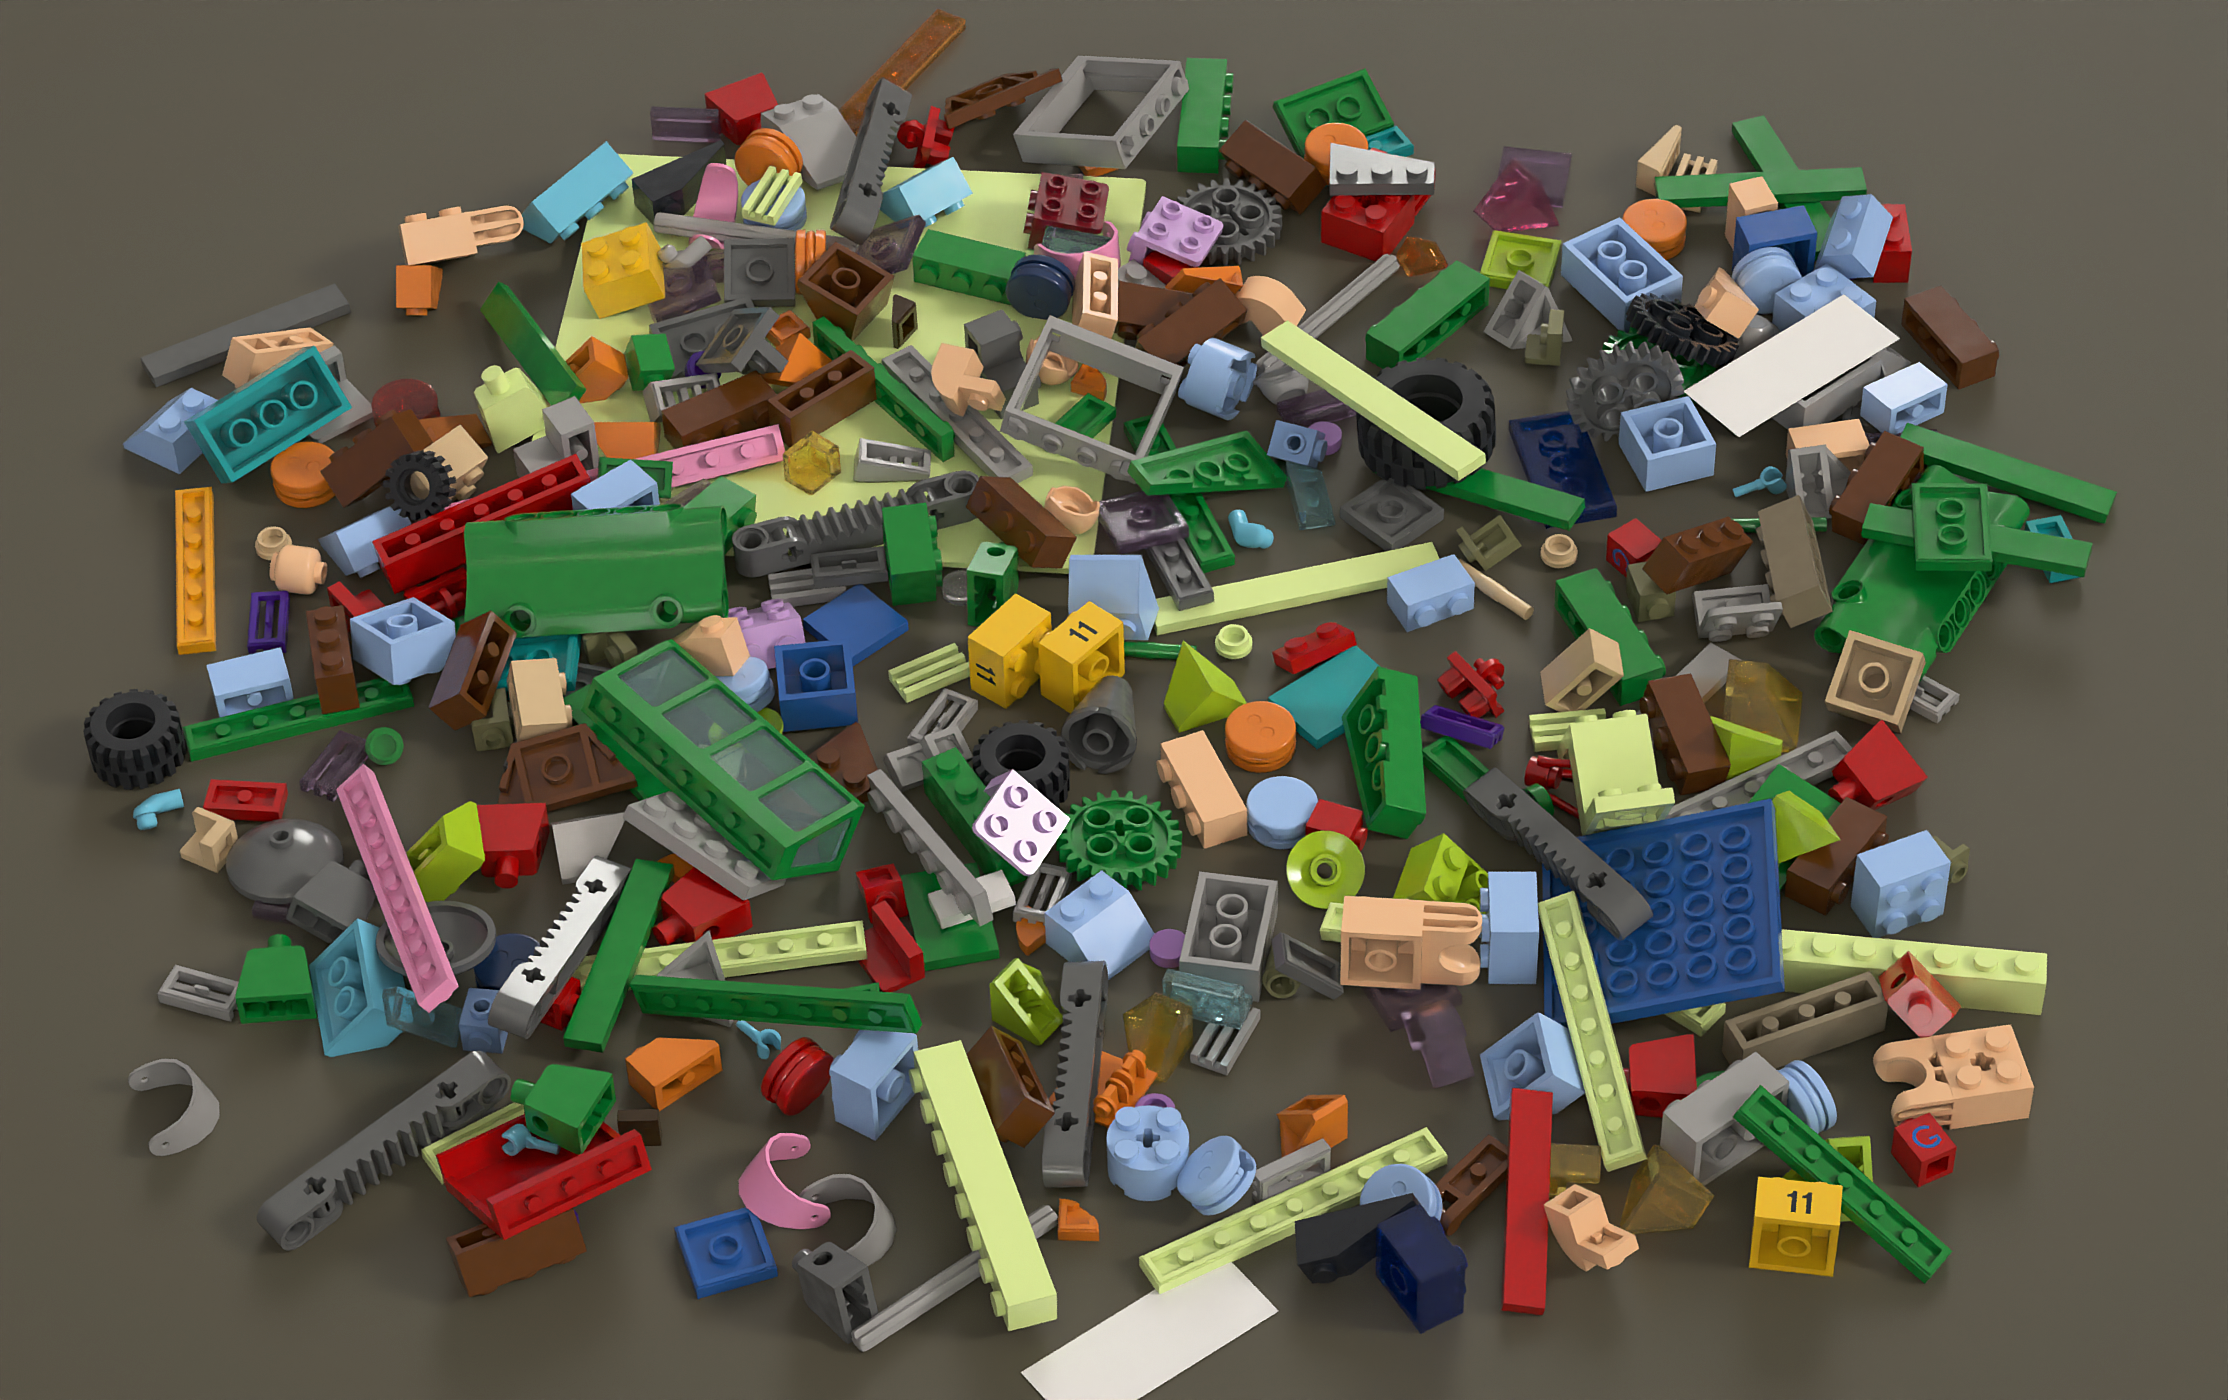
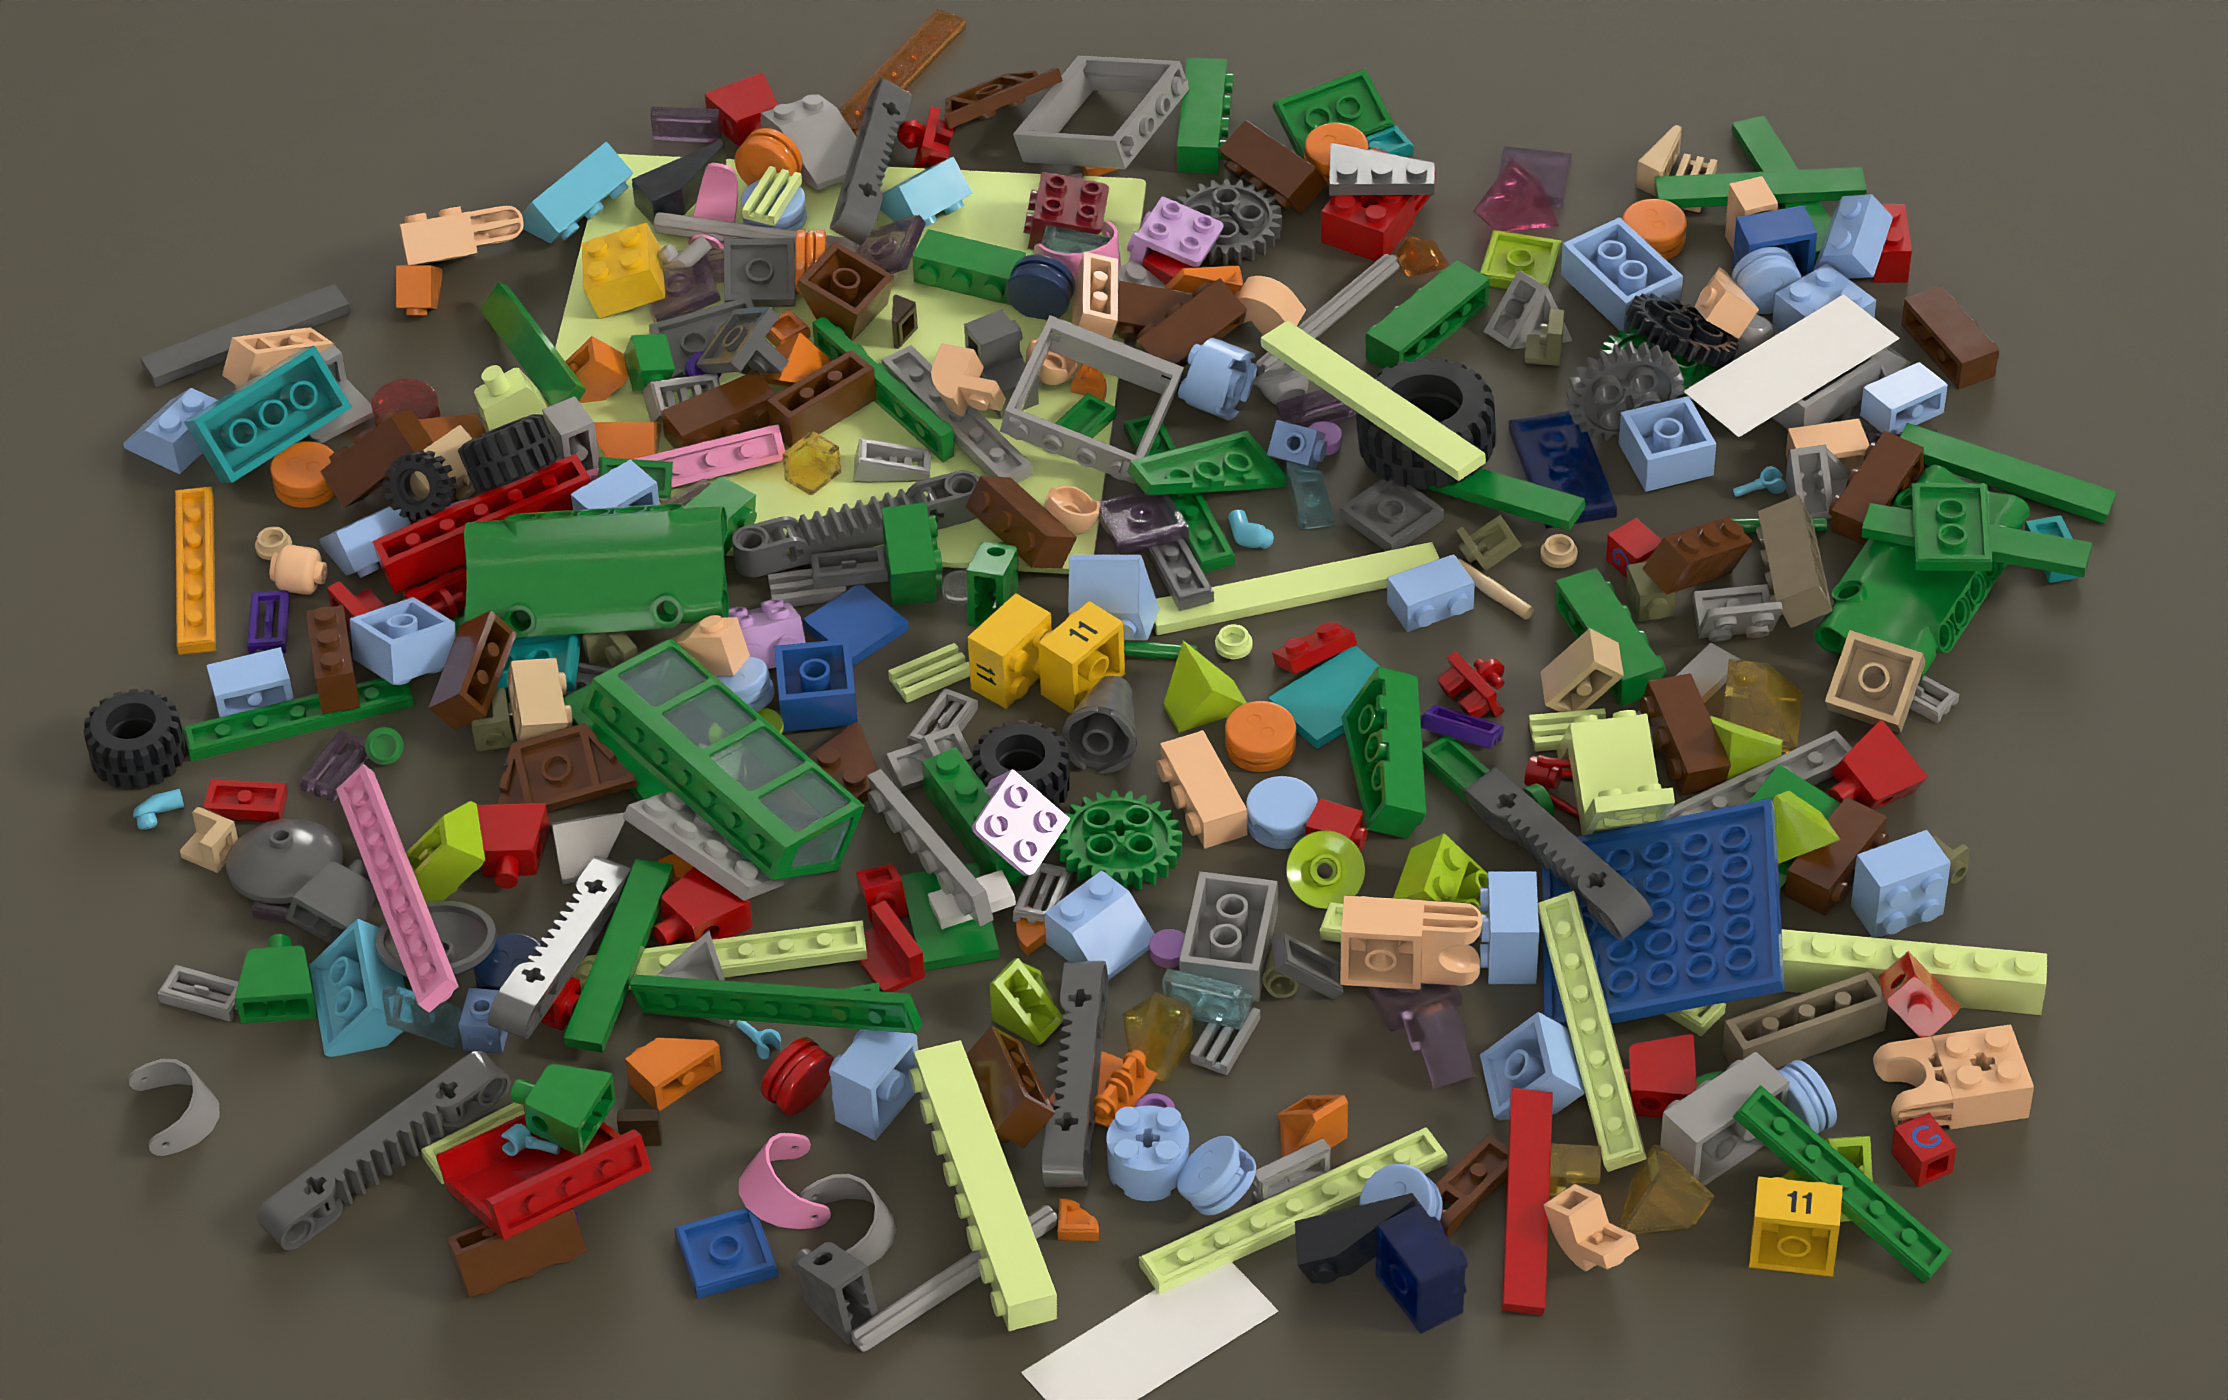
(509, 453): none -> black tyre

